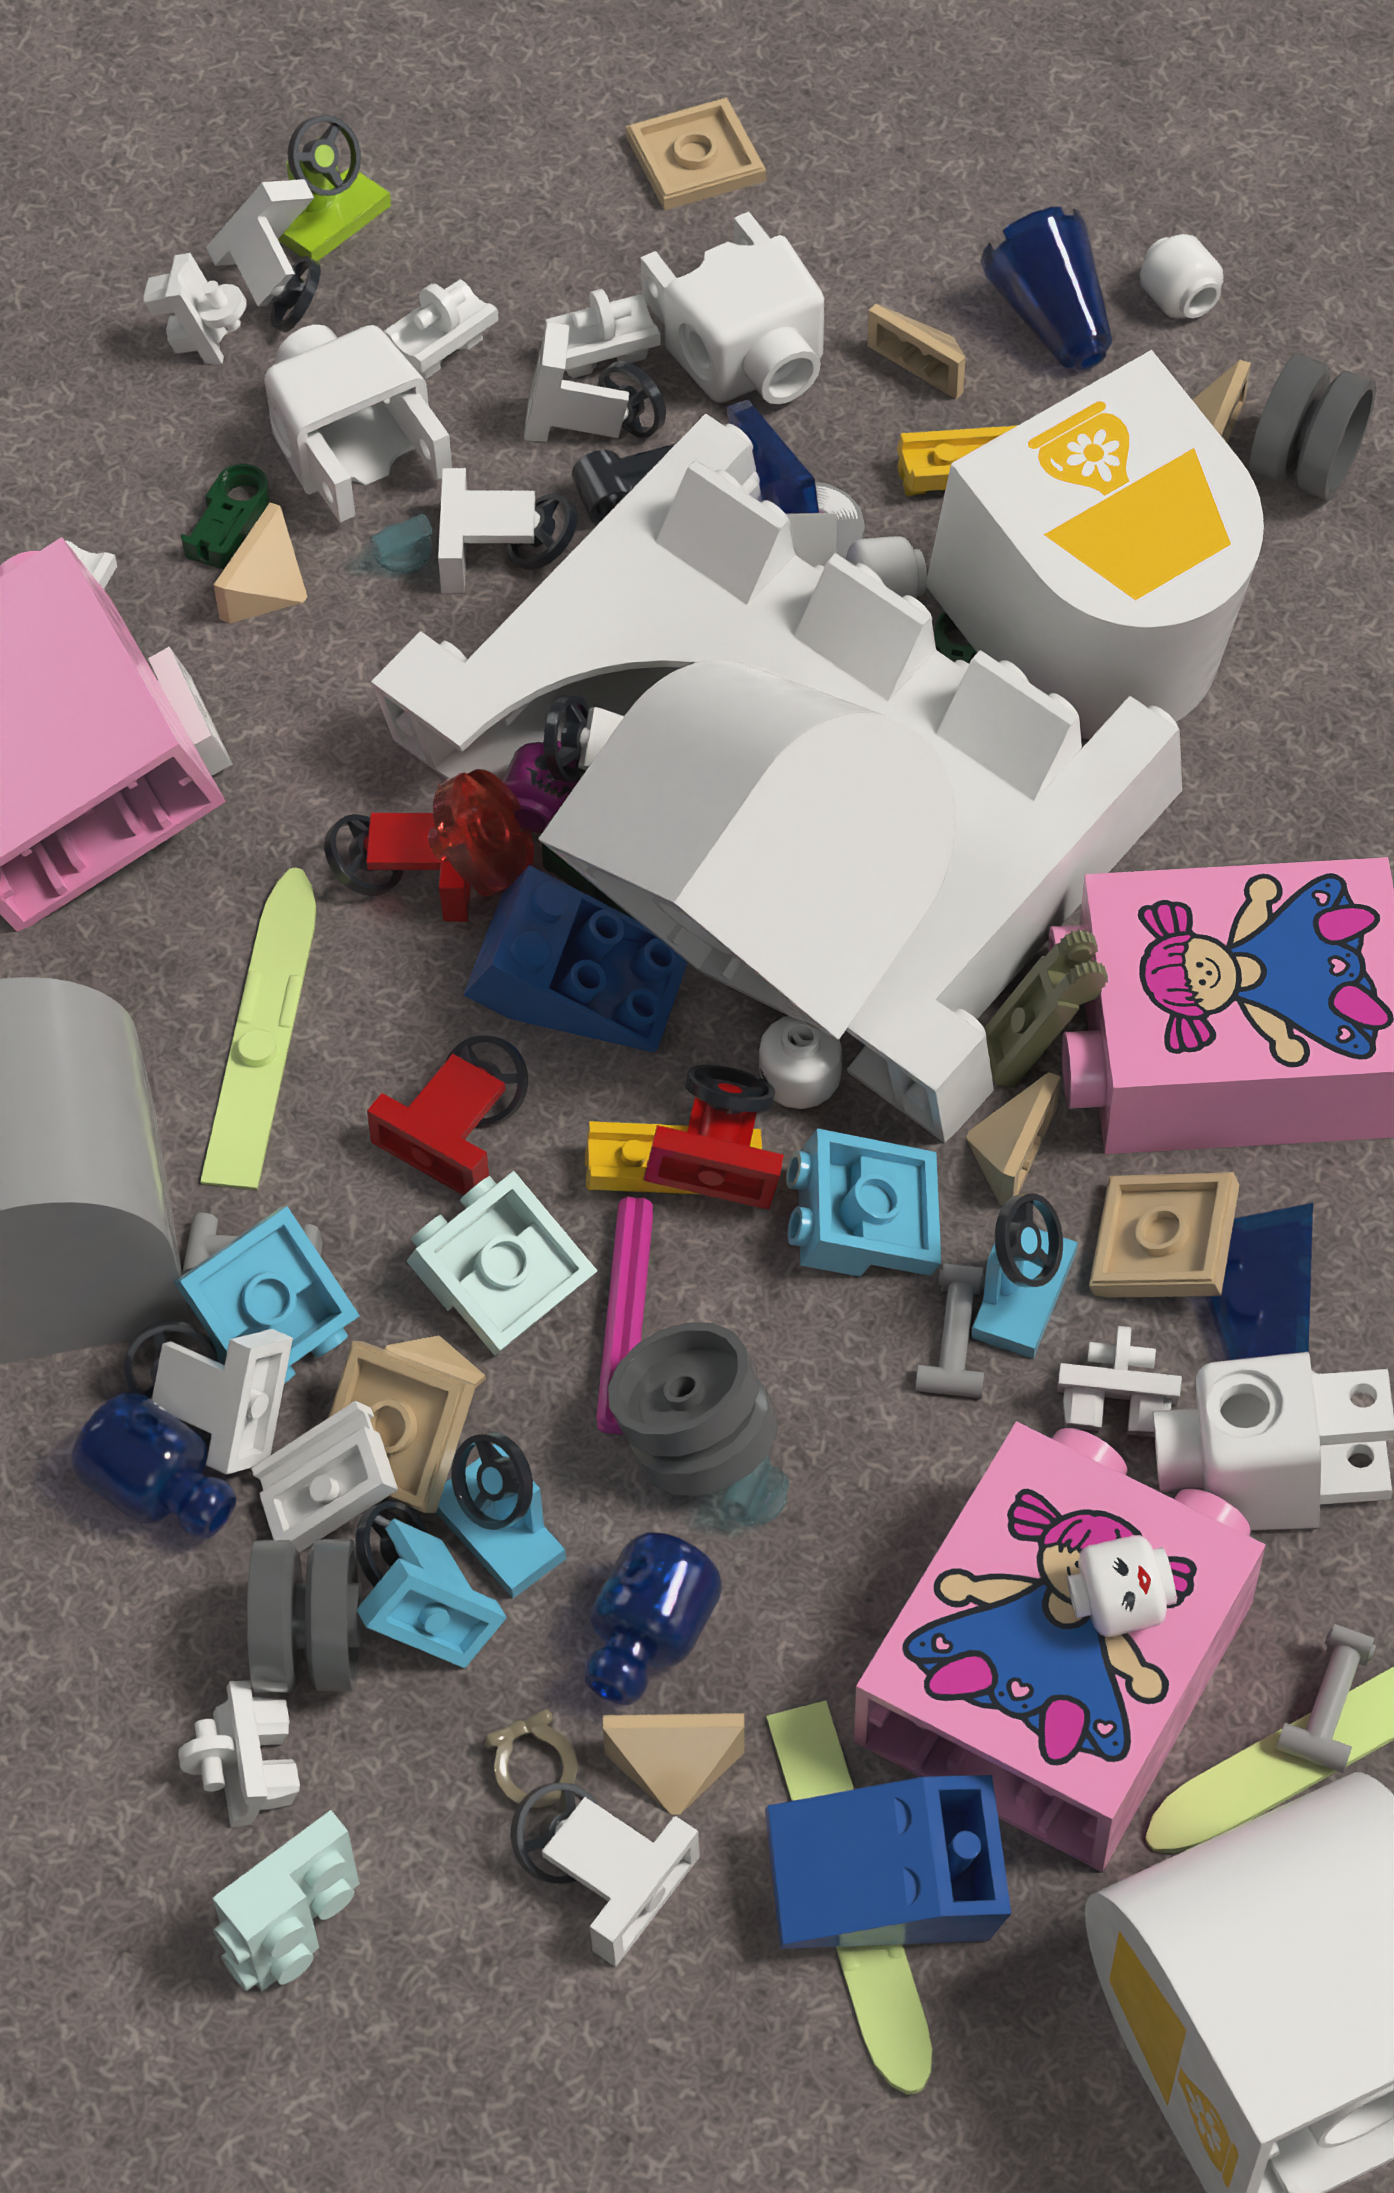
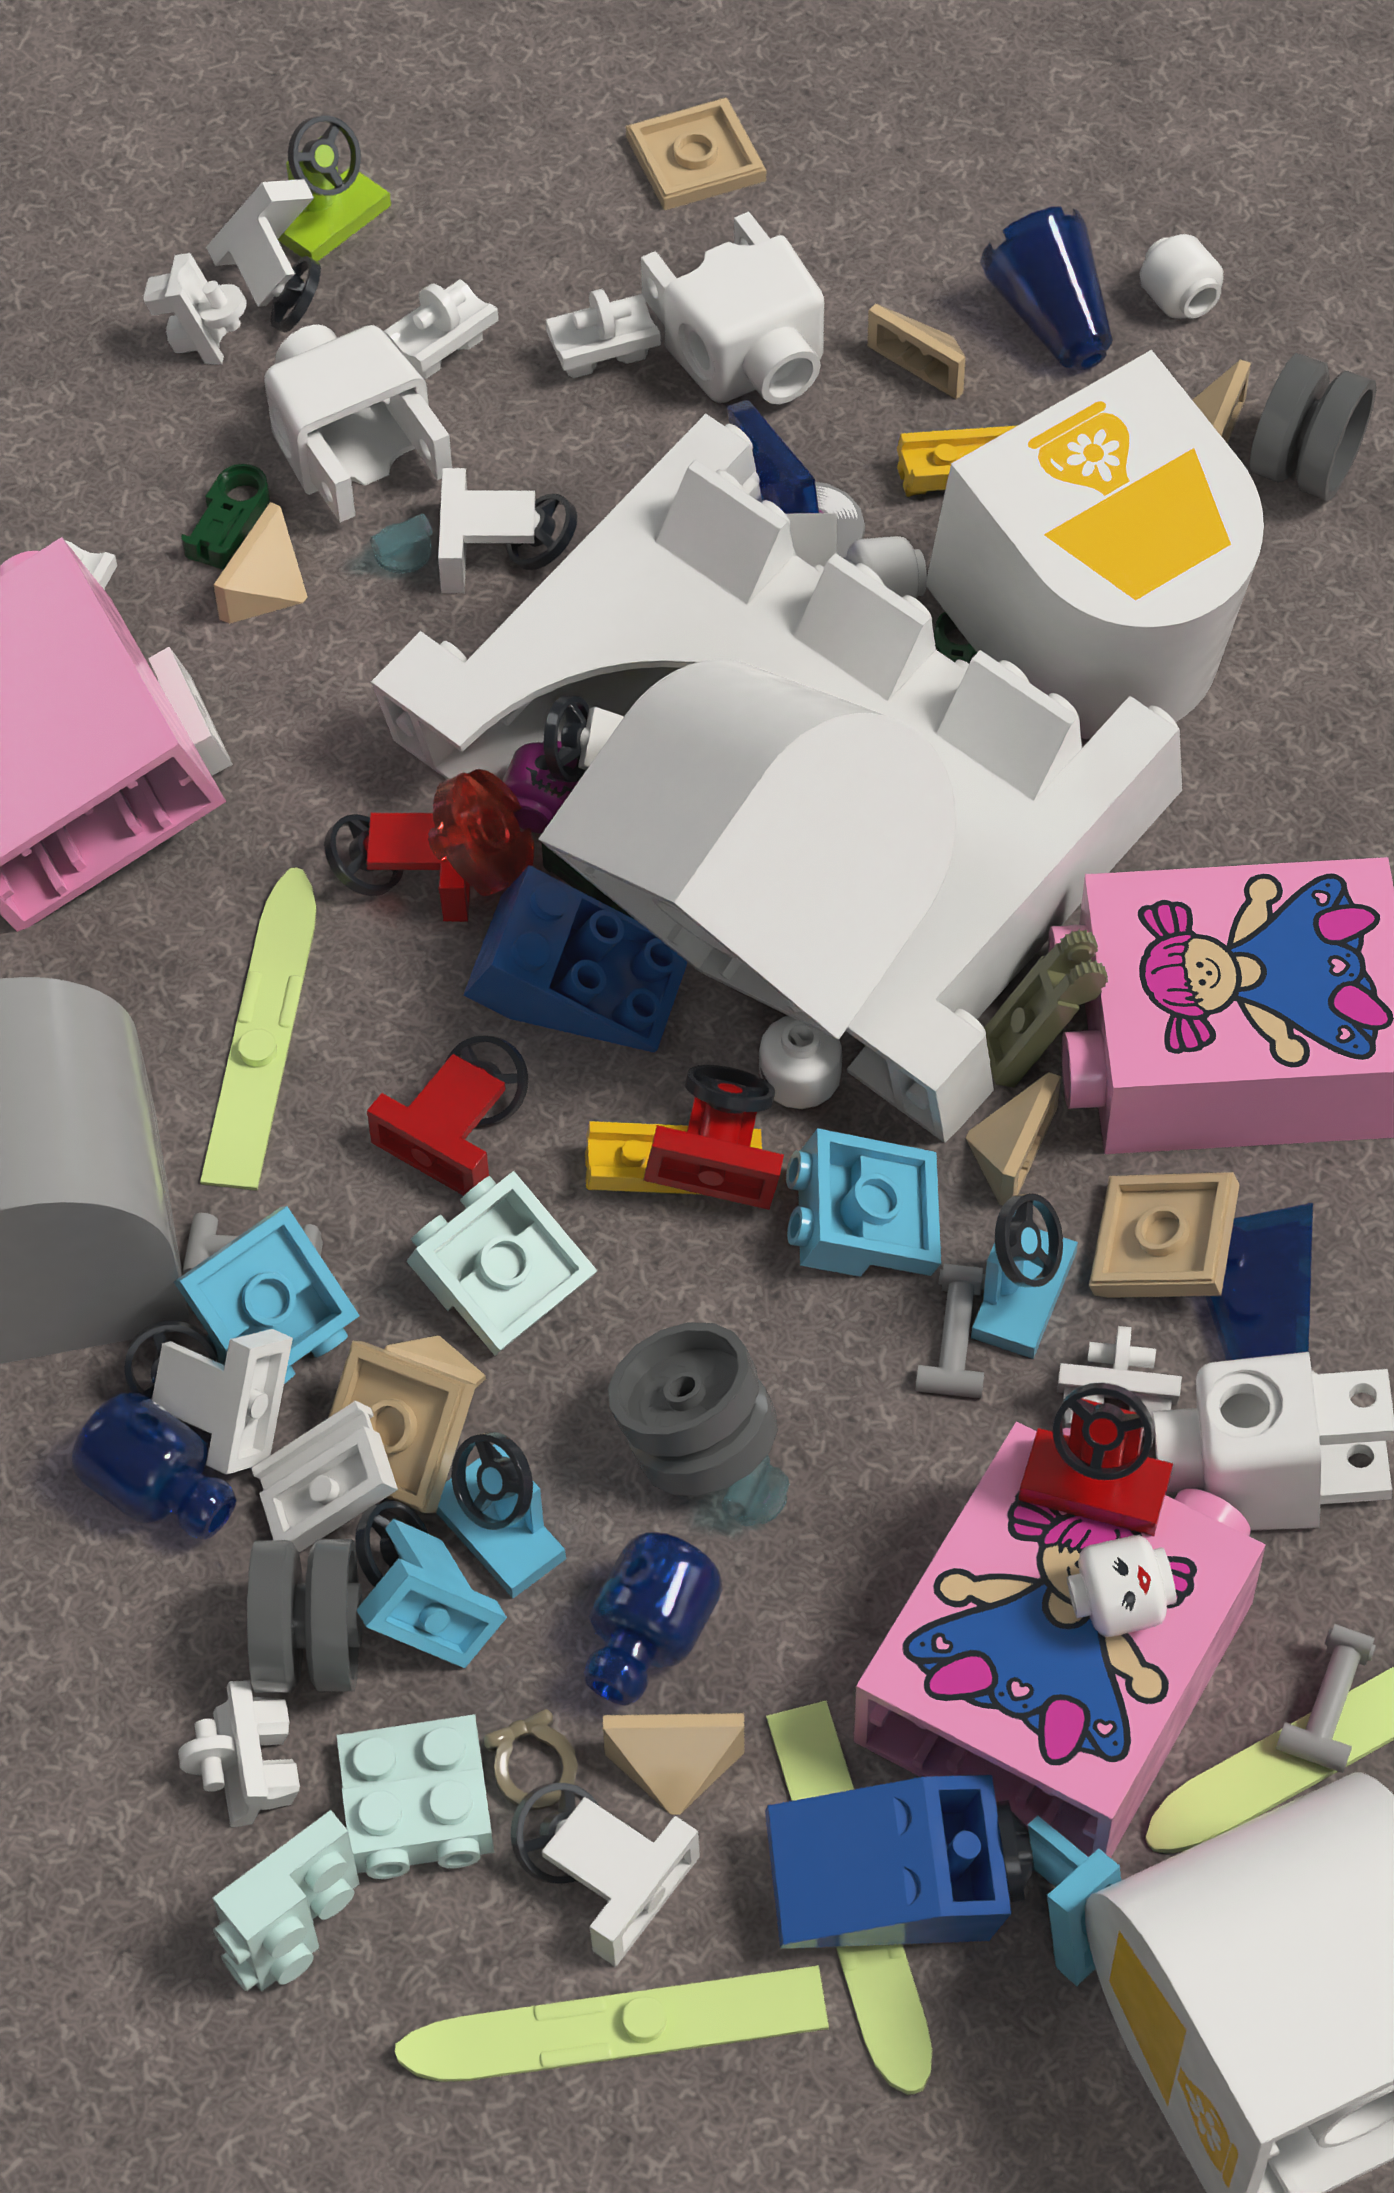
(415, 1796): none -> light aqua plate
(584, 406): white piece -> none
(607, 479): black piece -> none
(617, 2026): none -> yellowish green piece
(625, 1296): dark pink axle -> none
(1066, 1869): none -> medium azure piece
(1100, 1464): none -> red piece

